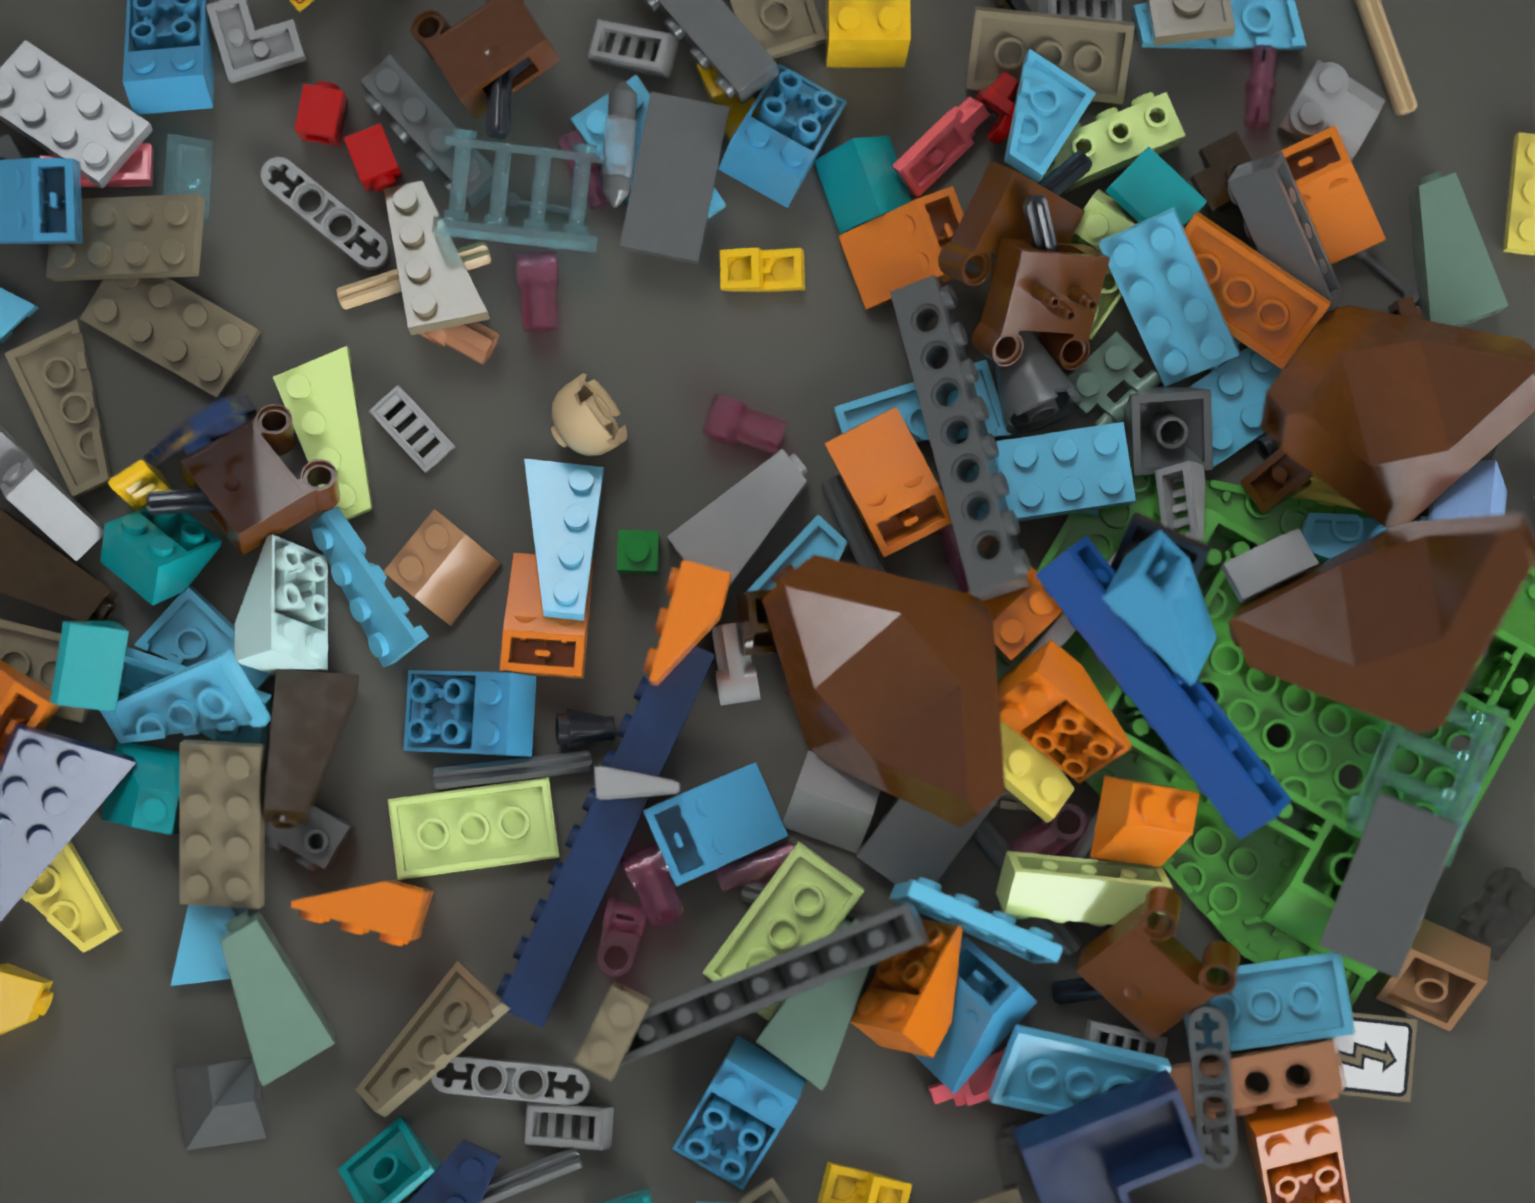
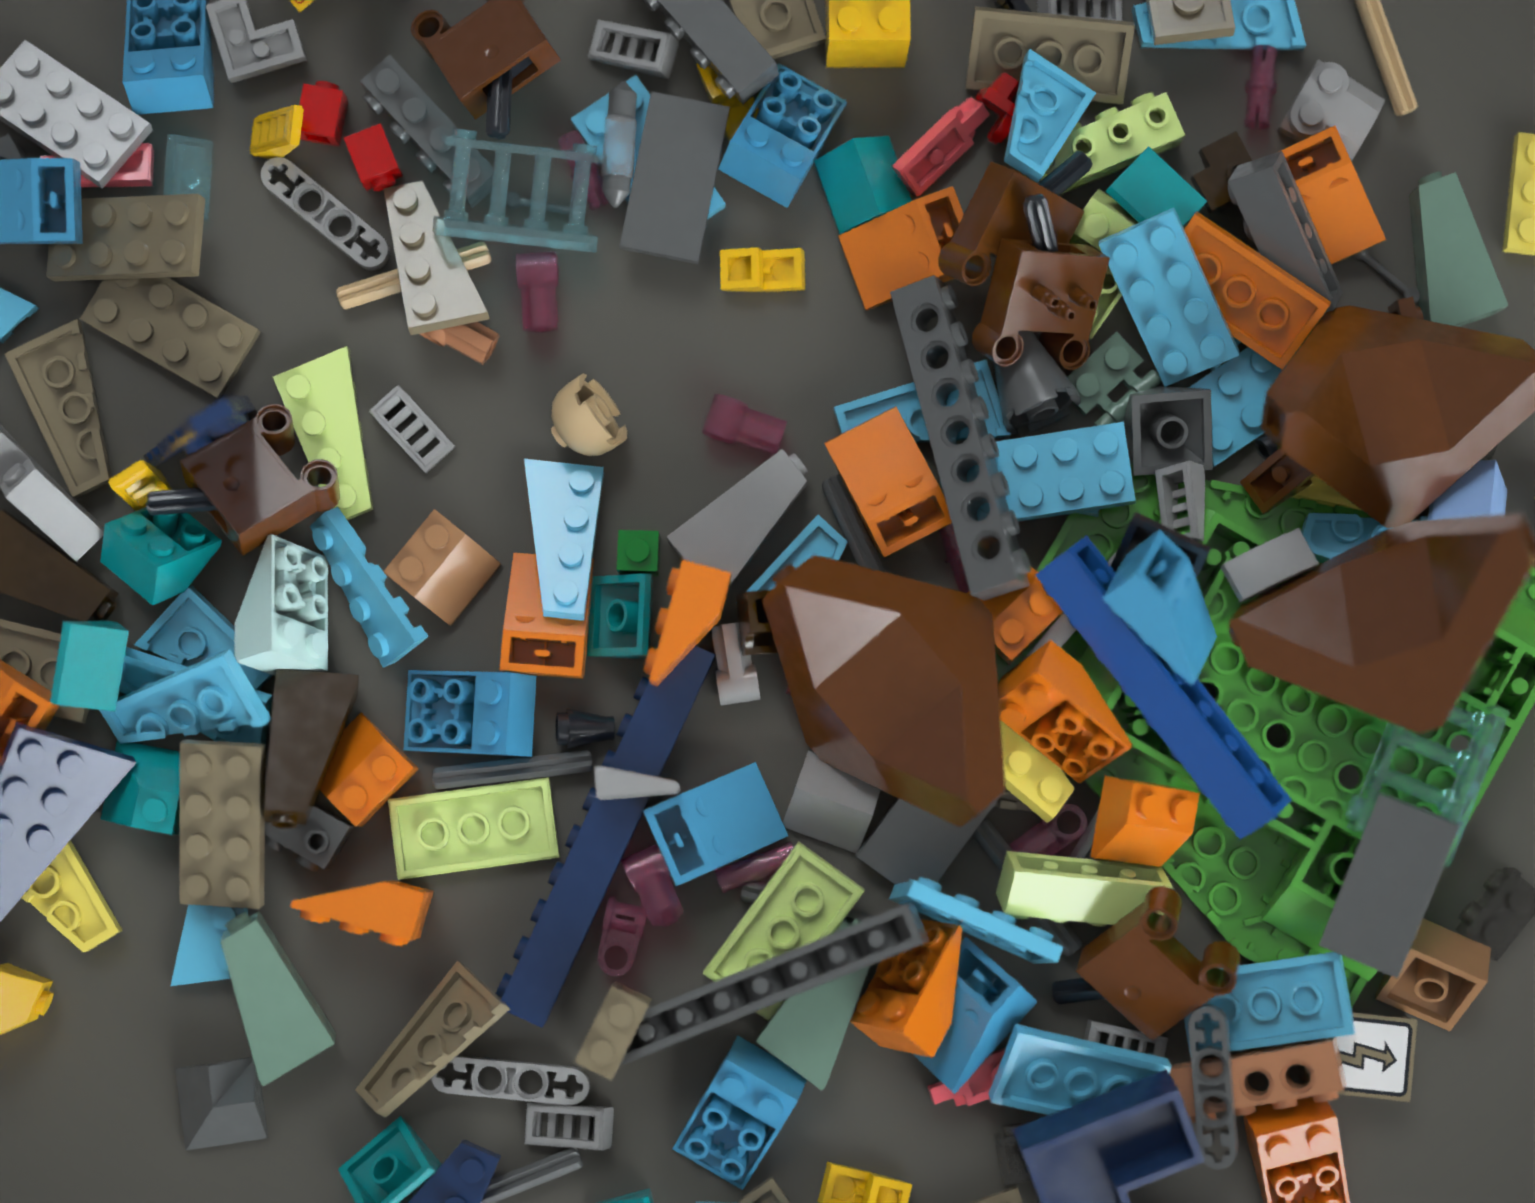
(276, 132): none -> yellow slope
(365, 771): none -> orange slope
(620, 616): none -> teal slope

